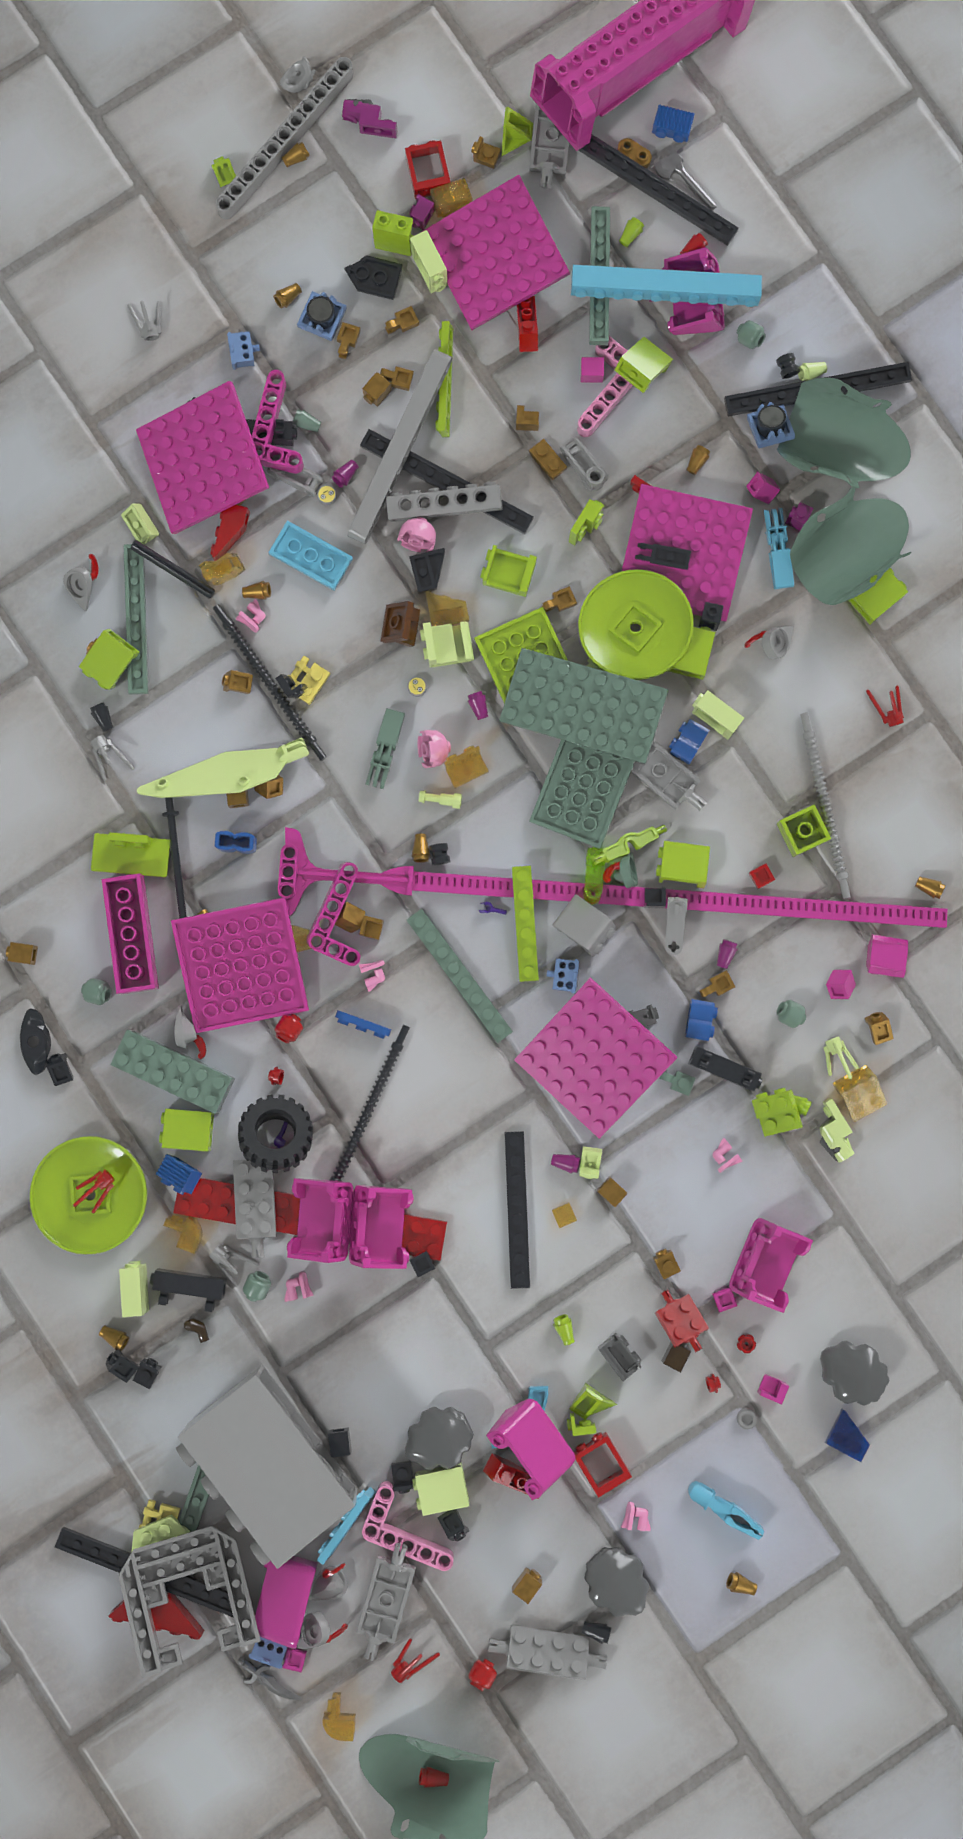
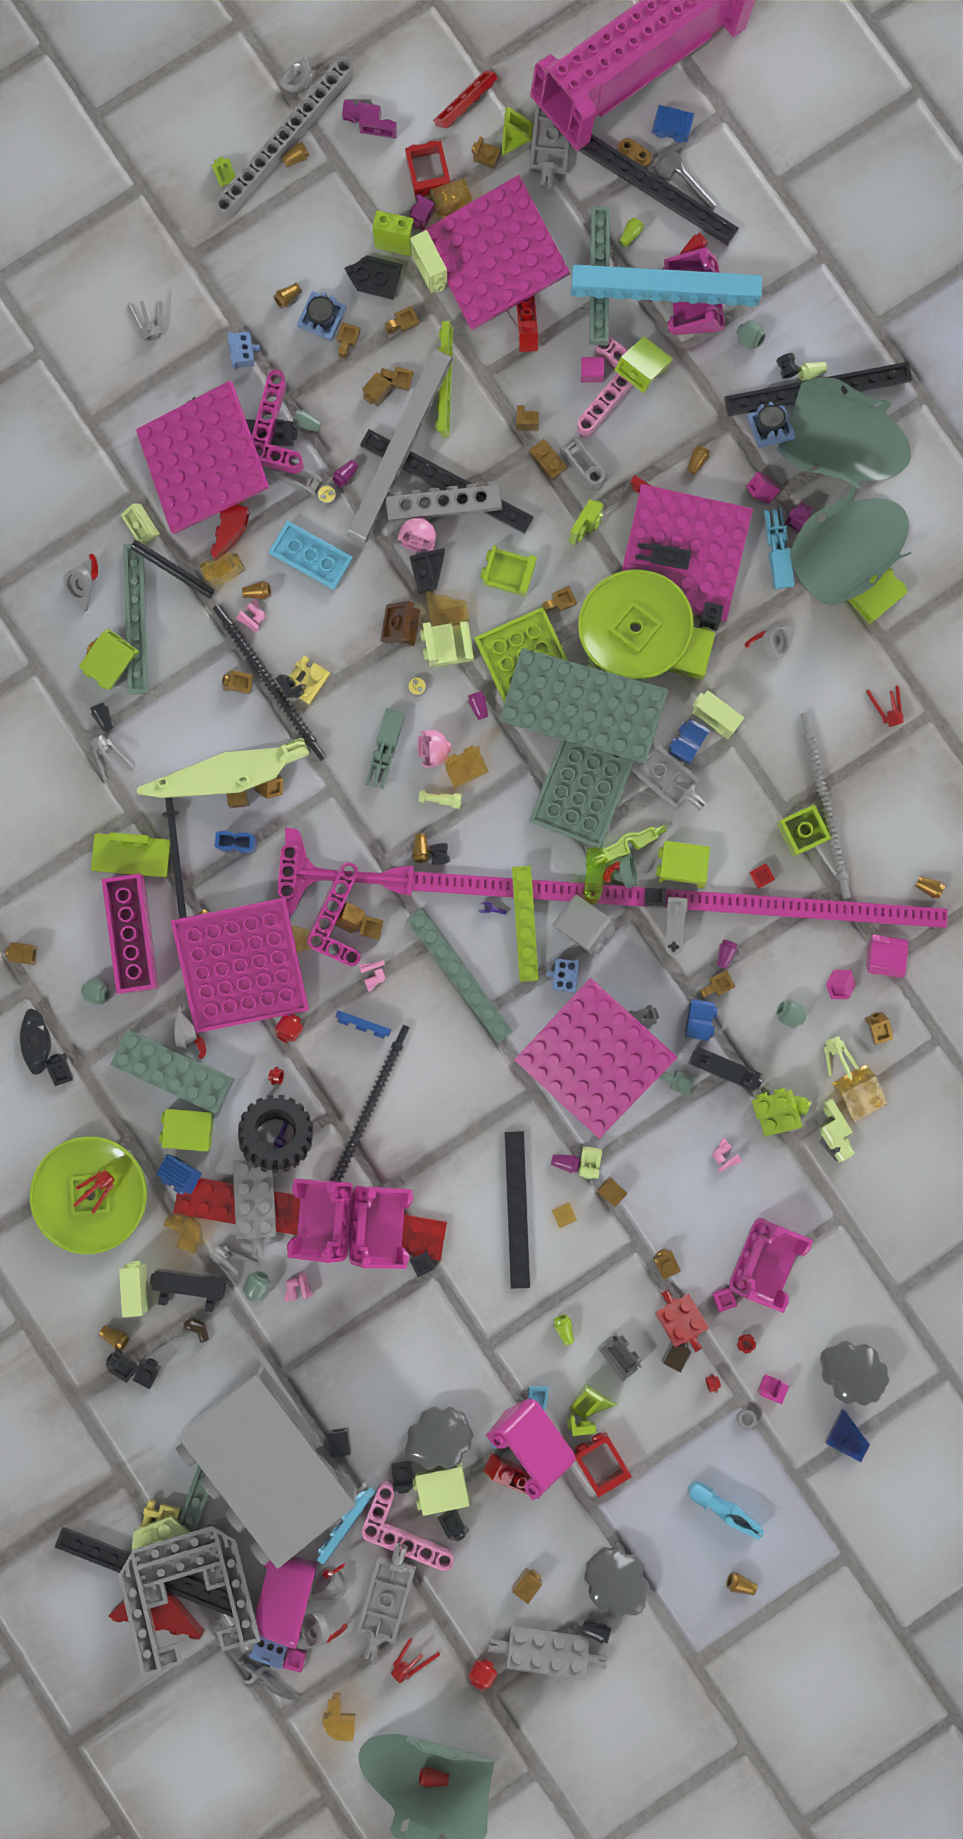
(465, 99): none -> red plate
(642, 1513): bright pink piece -> none

